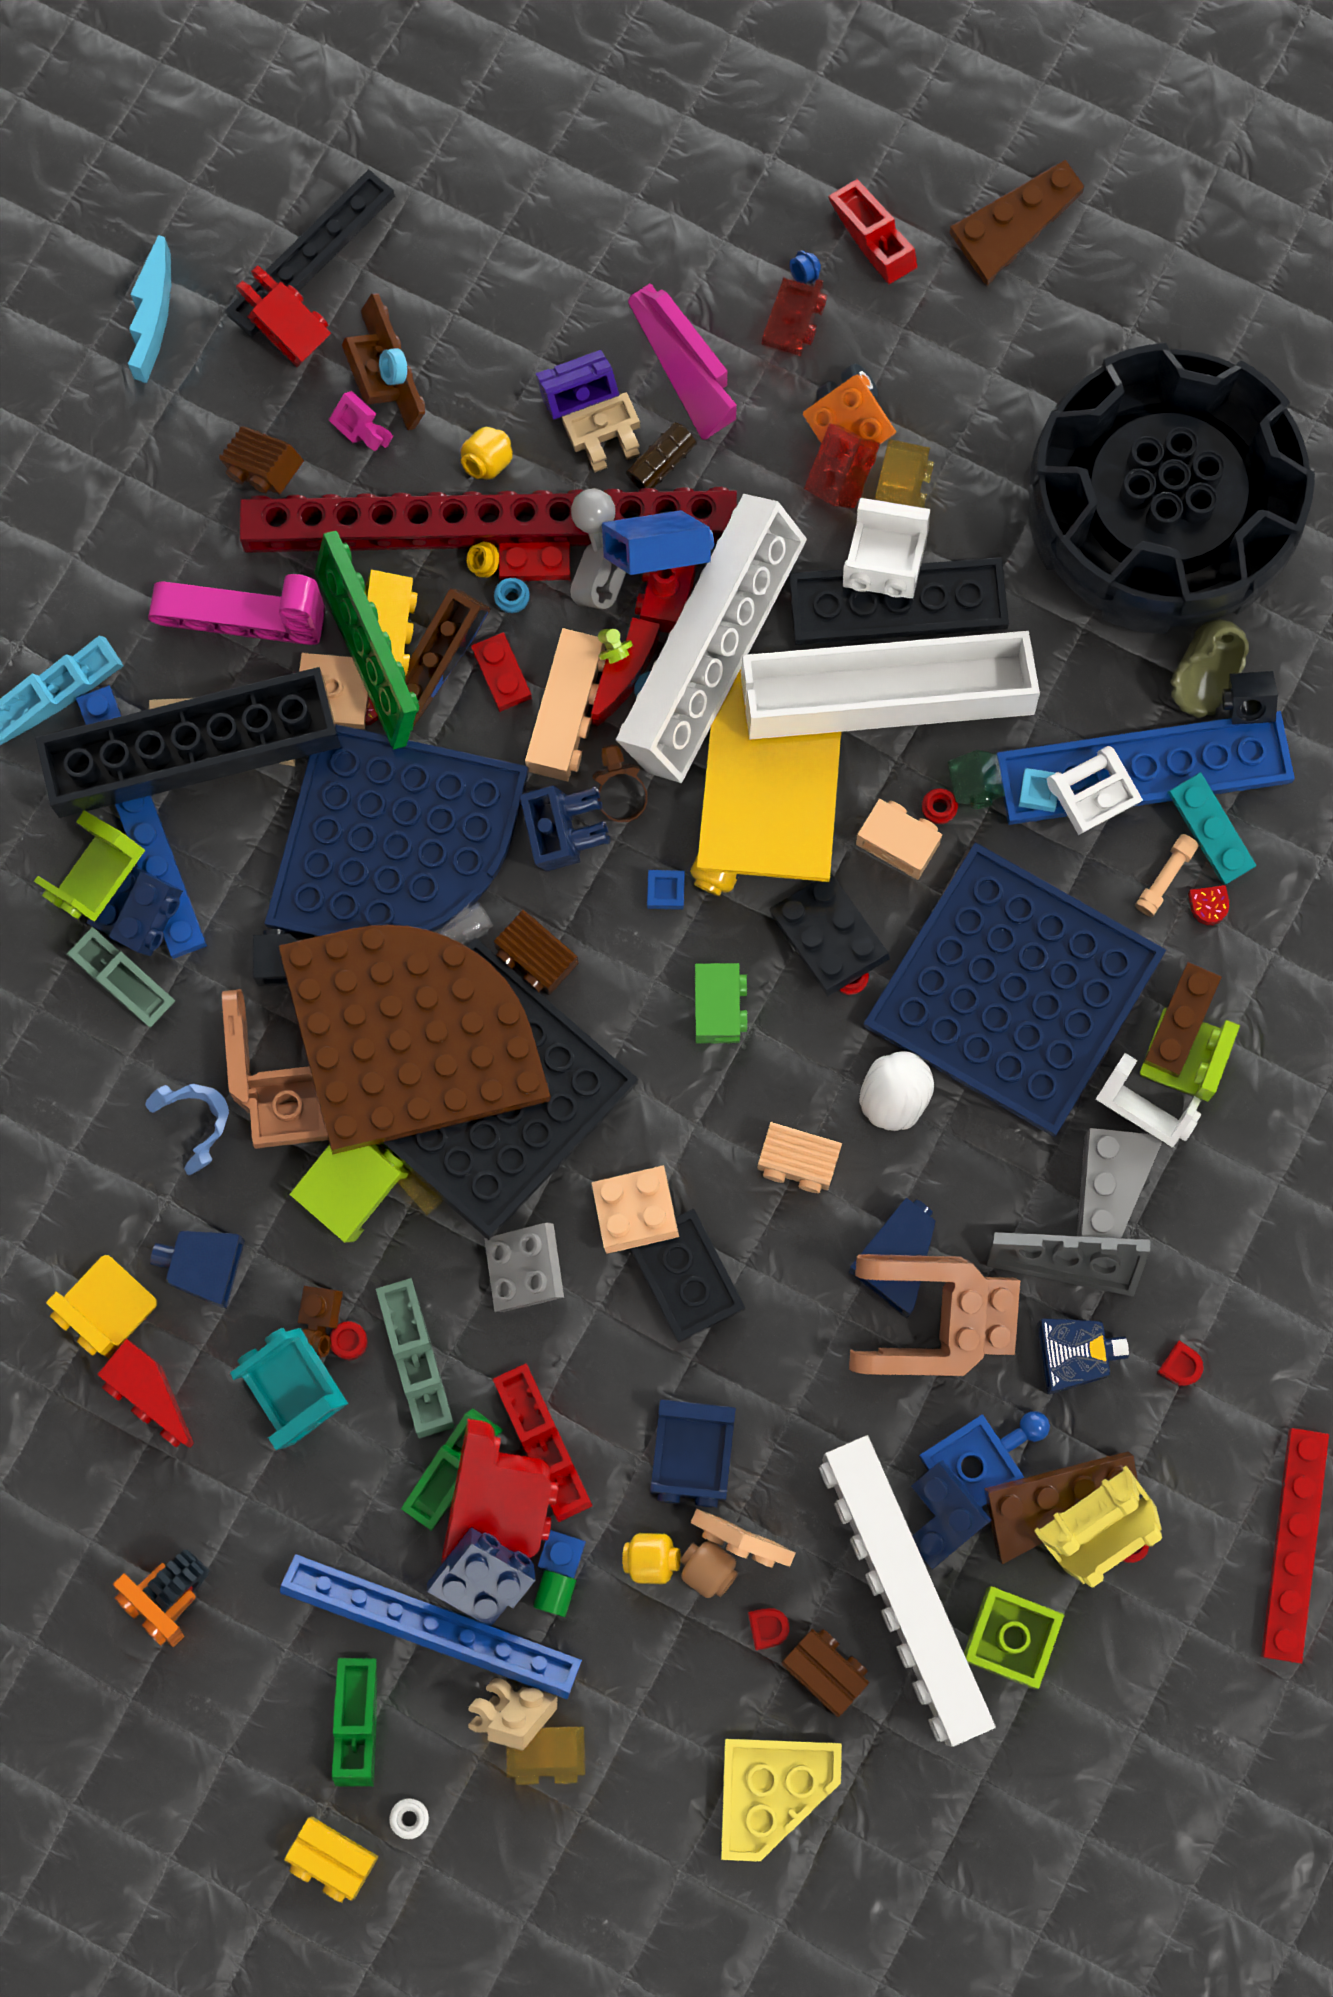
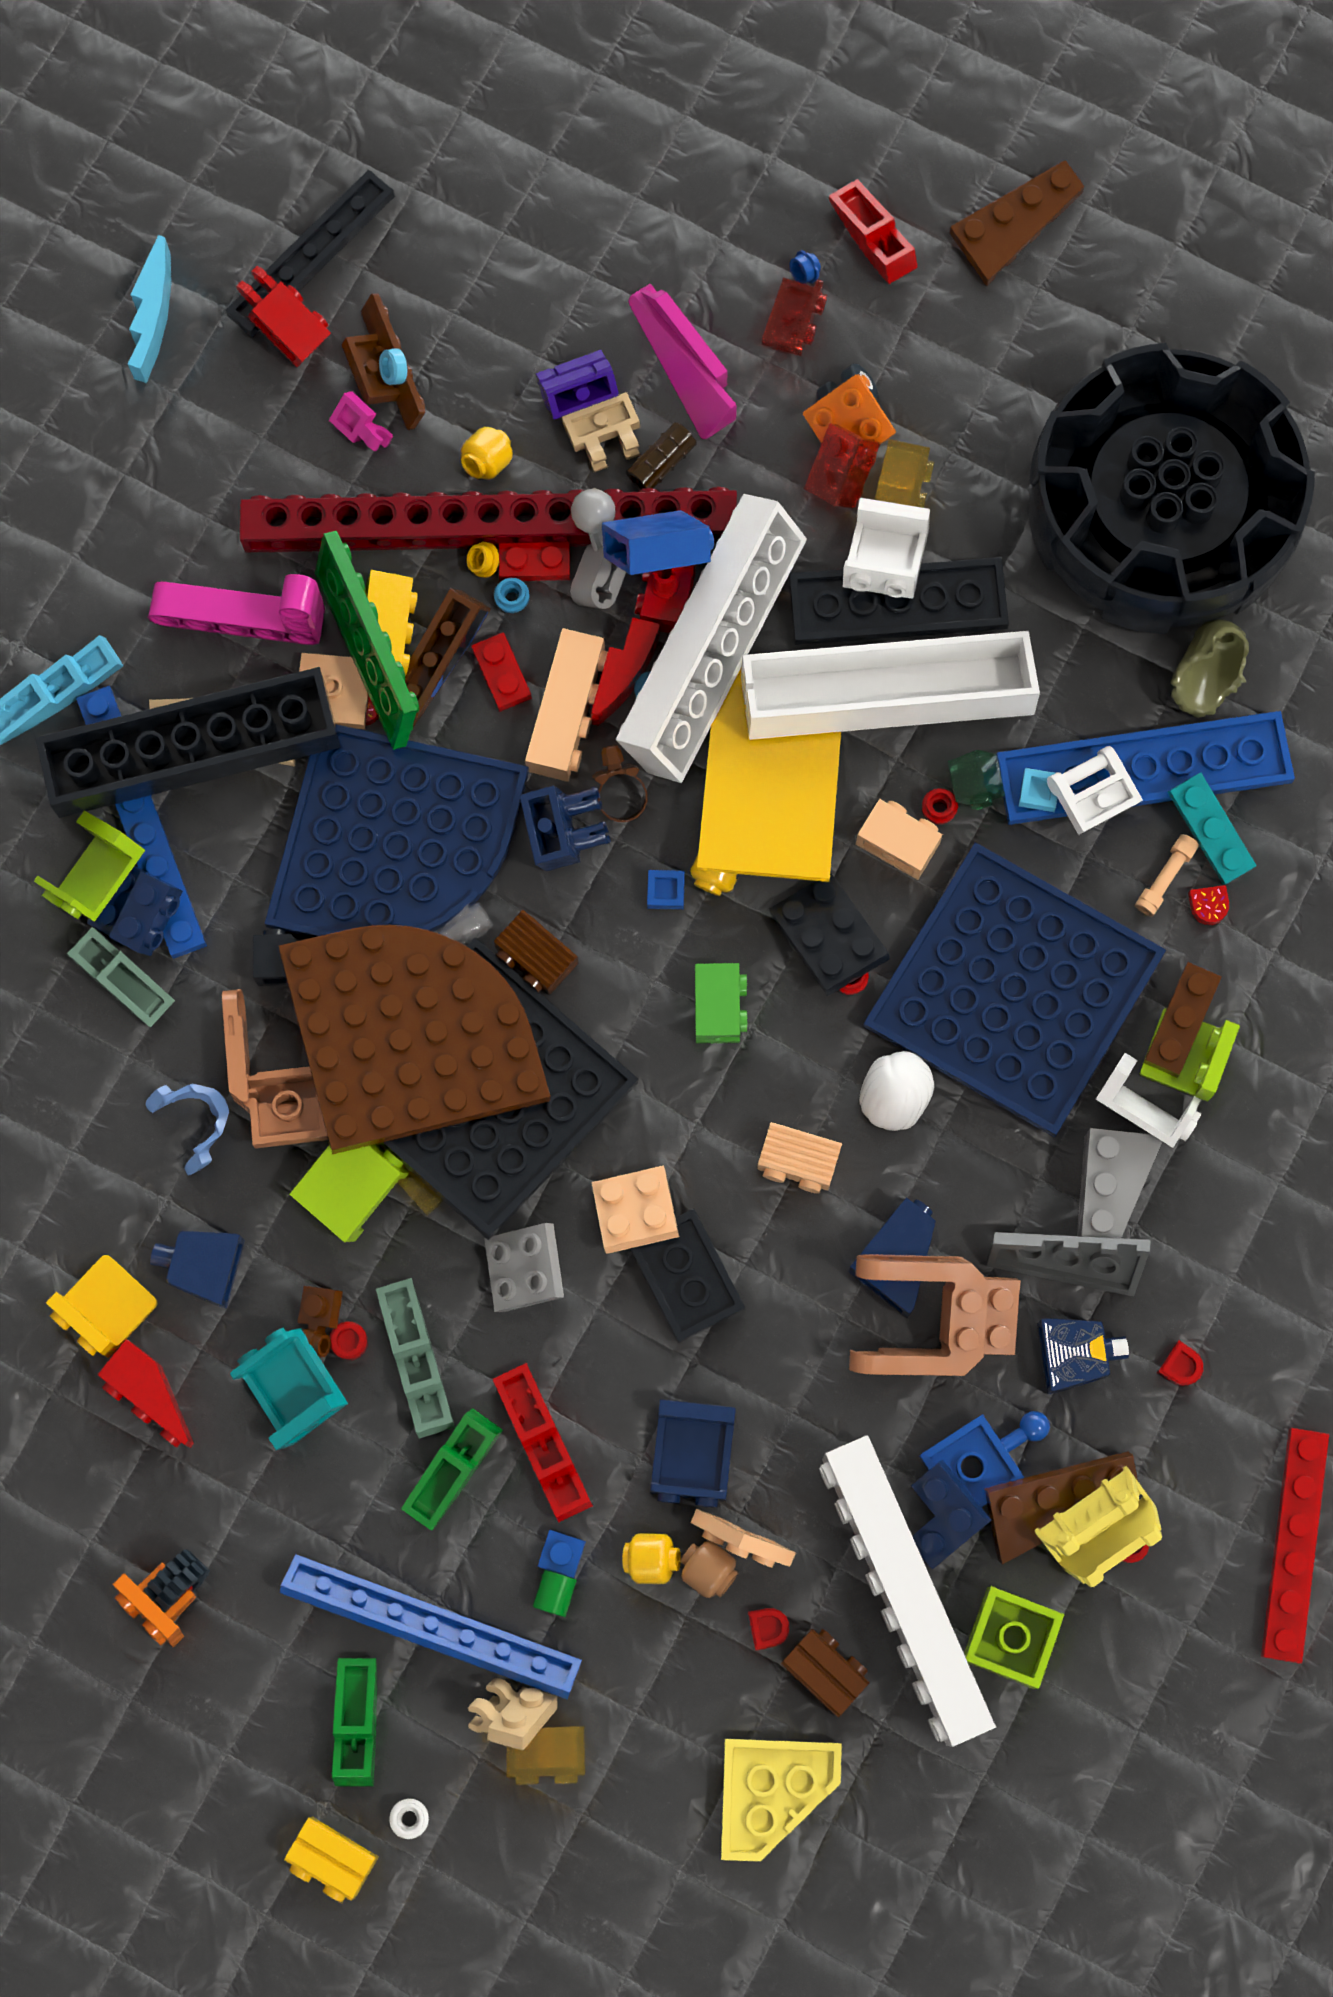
(260, 460): reddish brown brick -> none
(482, 1577): plate -> none
(499, 1494): red brick -> none
(614, 648): lime plate -> none
(1251, 697): black brick -> none

